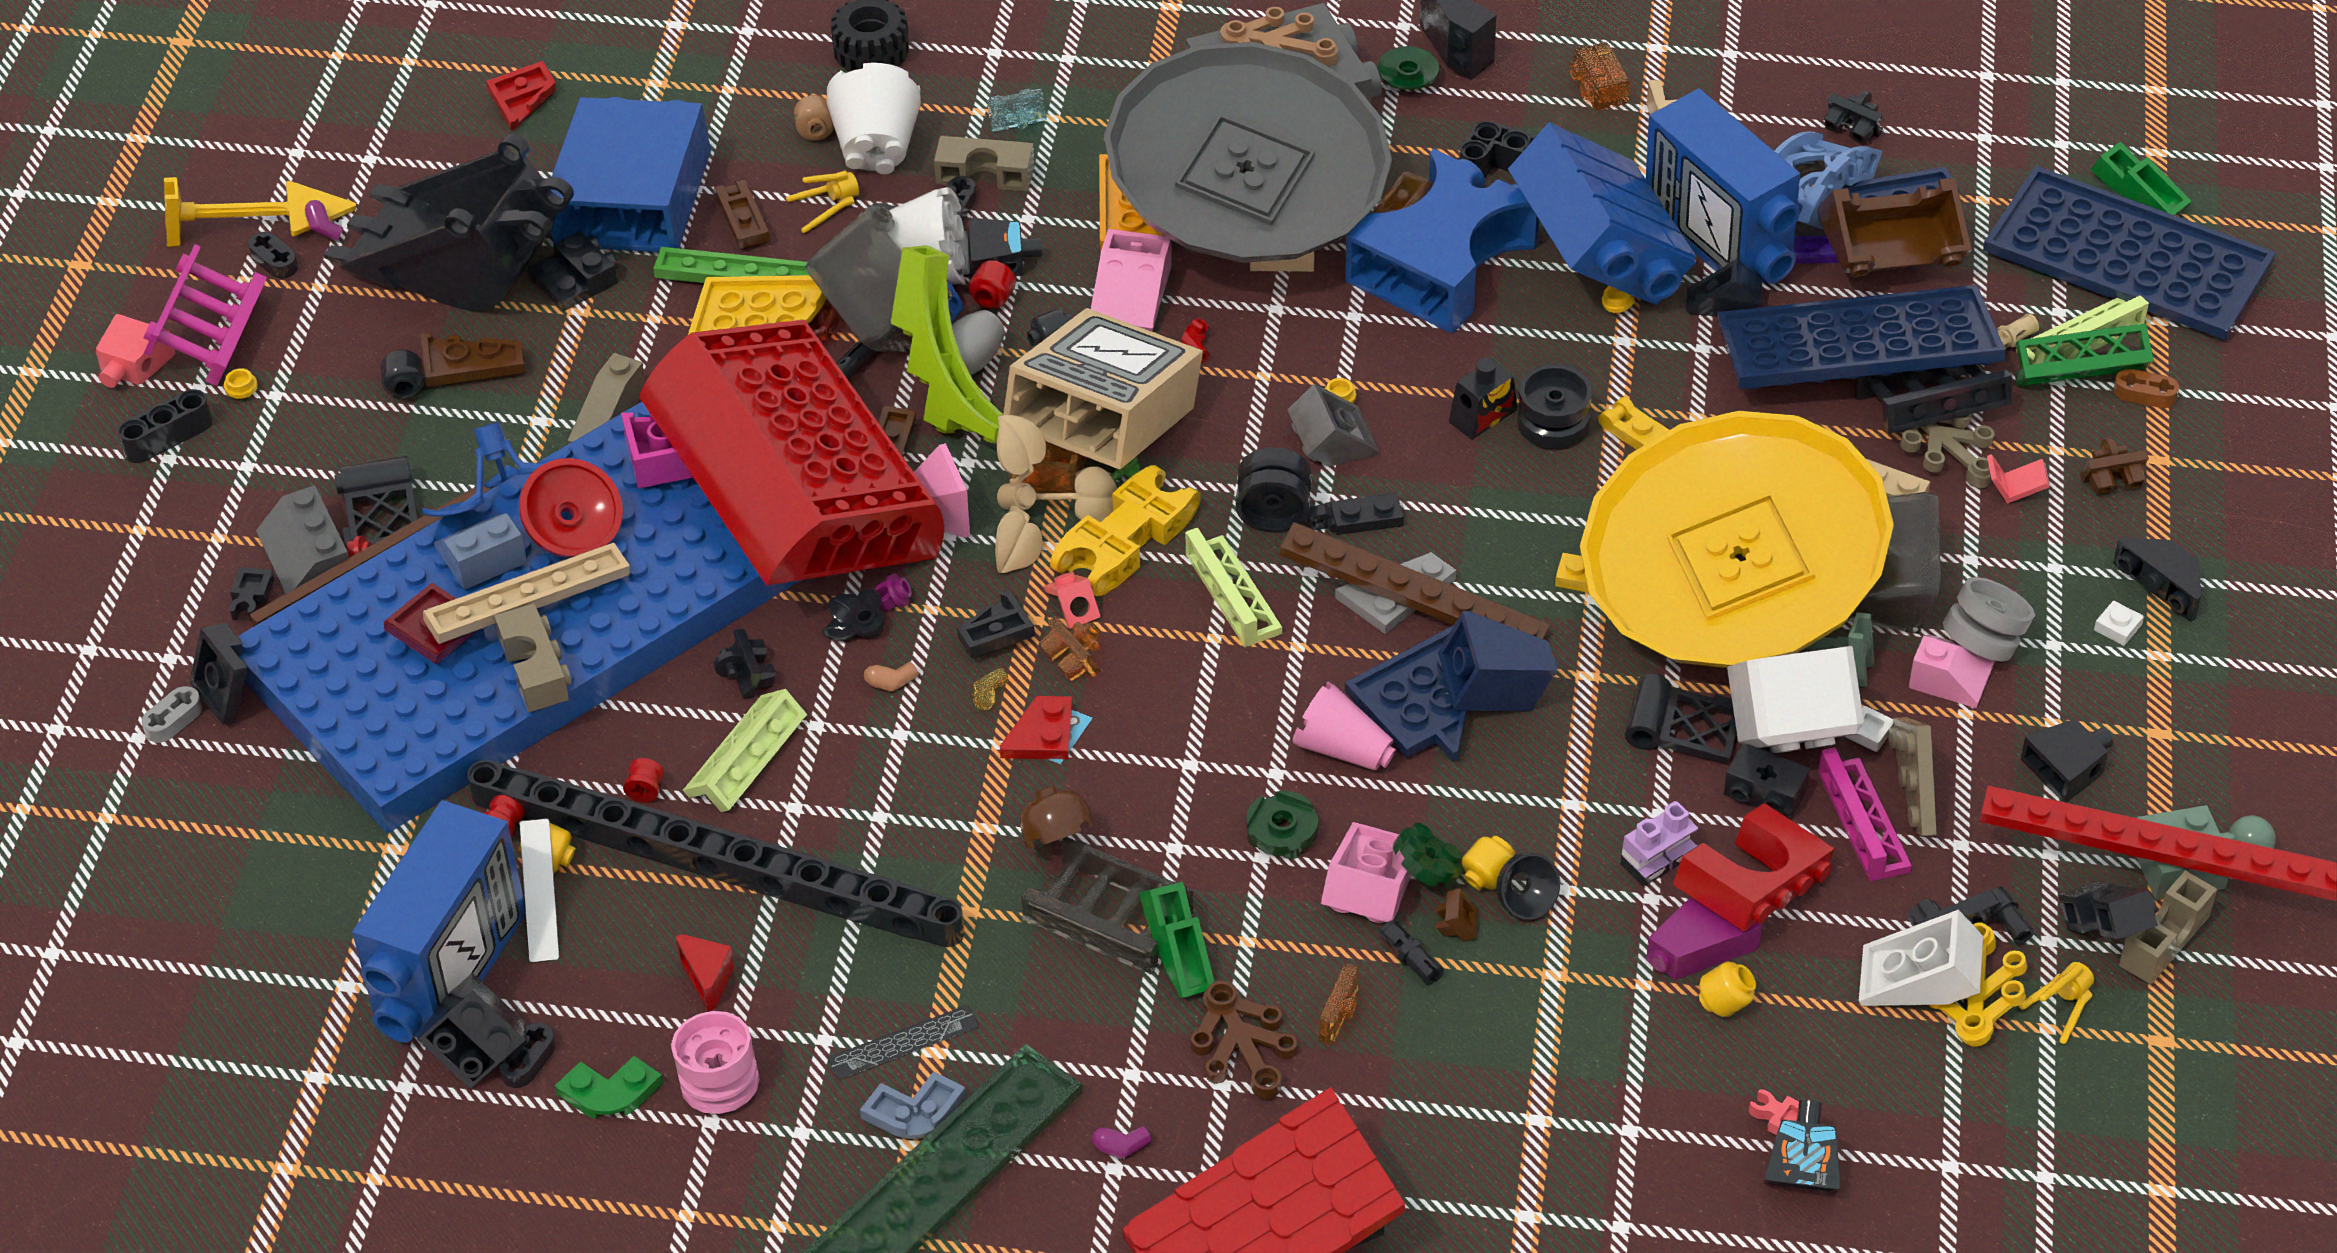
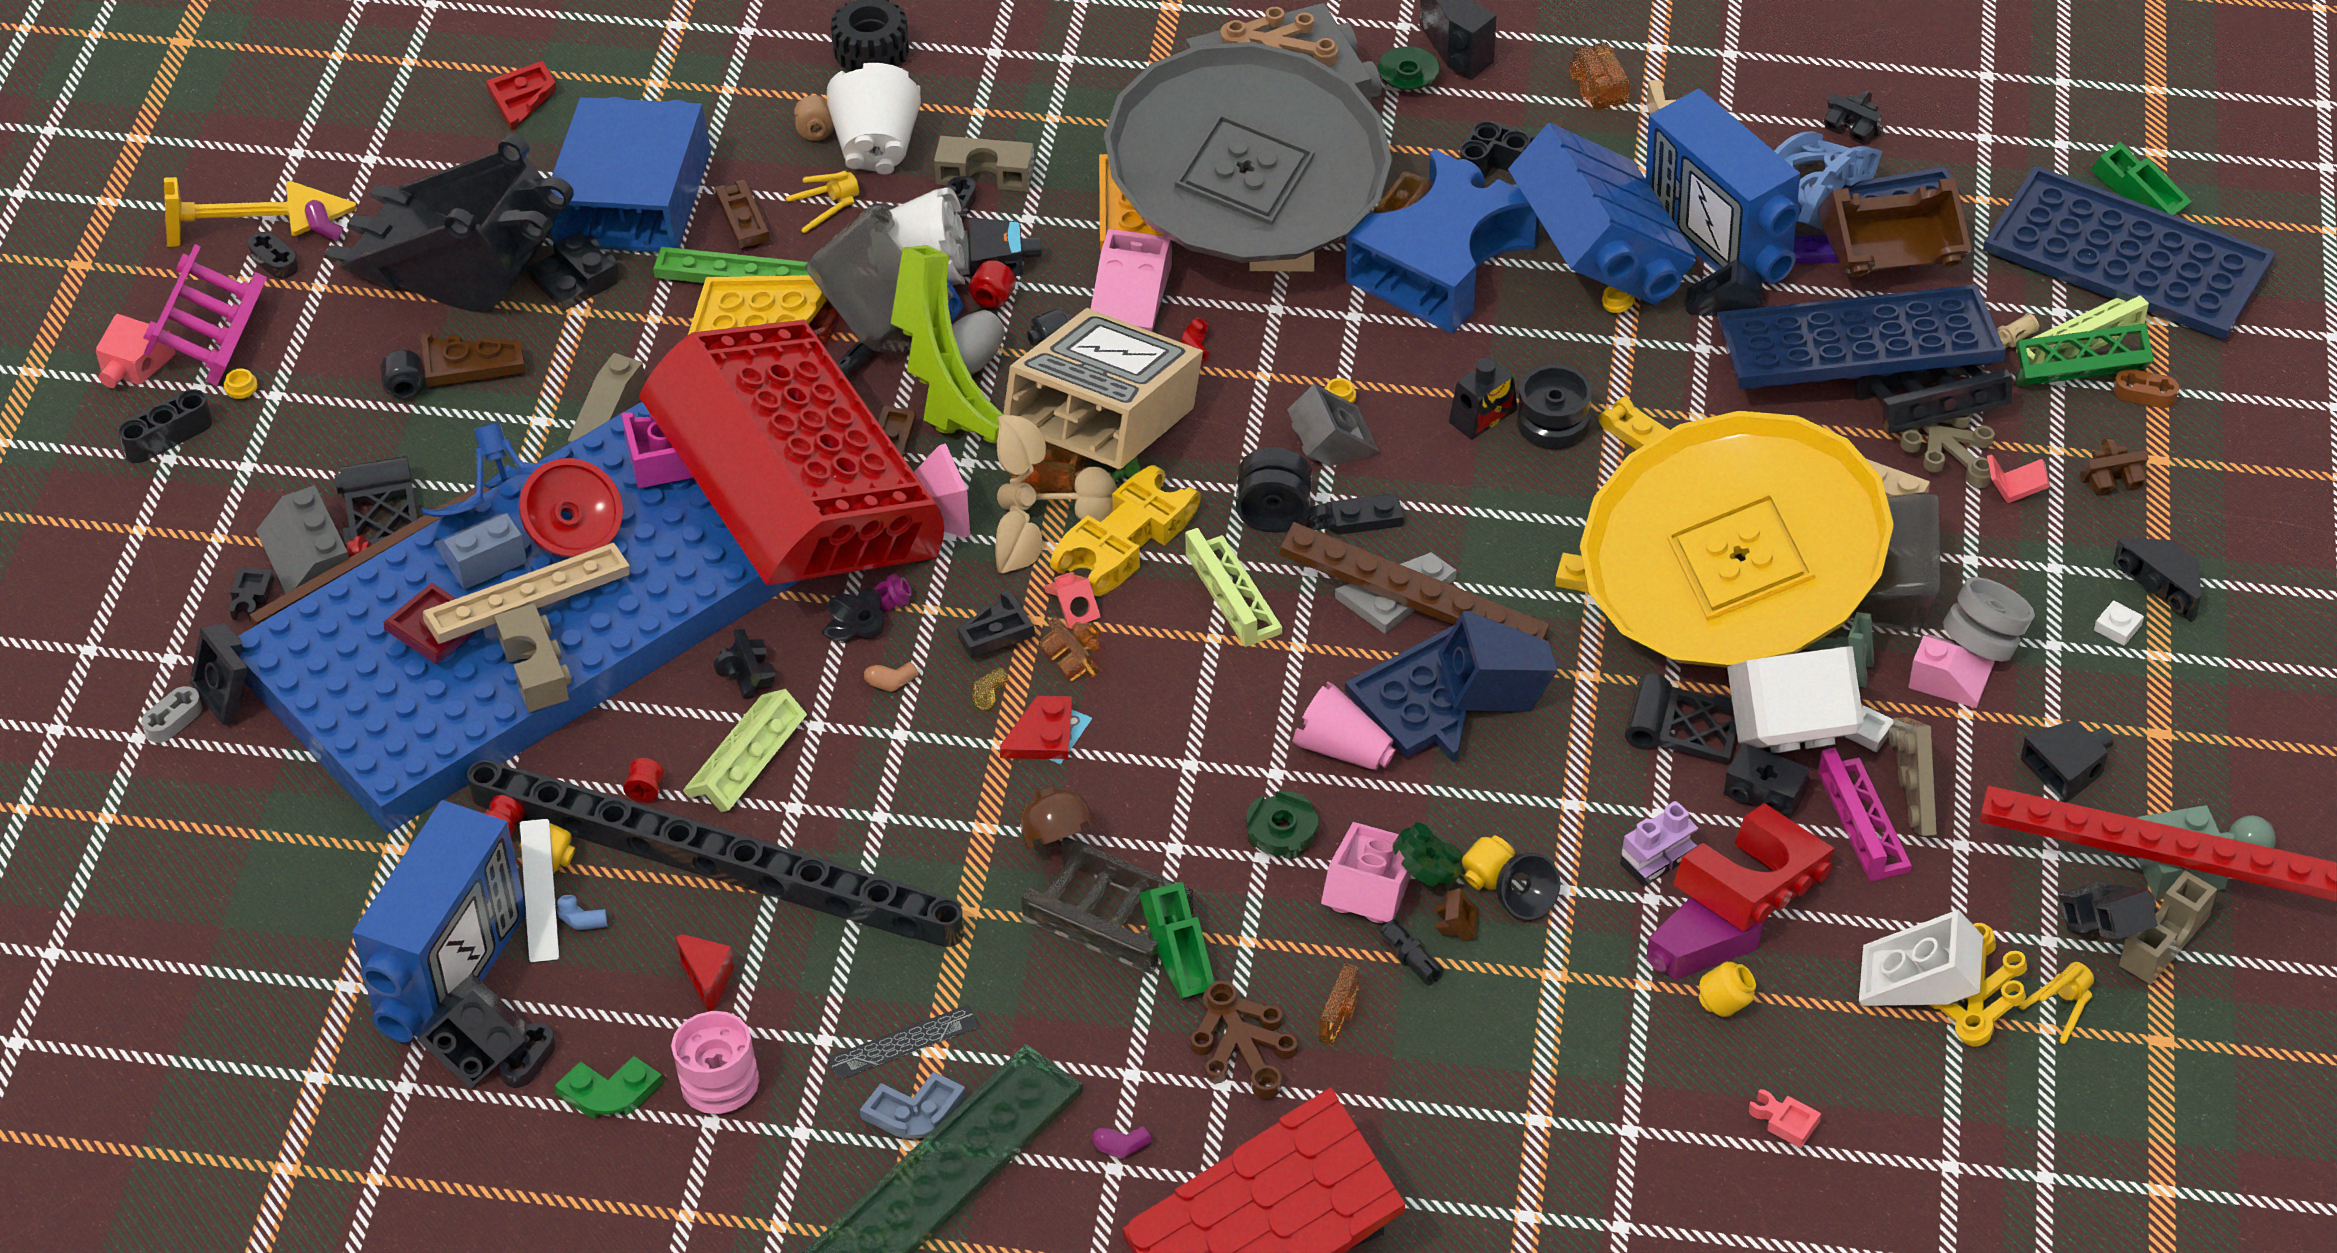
(577, 917): none -> medium blue arm
(1016, 109): clear light blue hips -> none
(1805, 1152): torso -> none
(1986, 908): black beam -> none

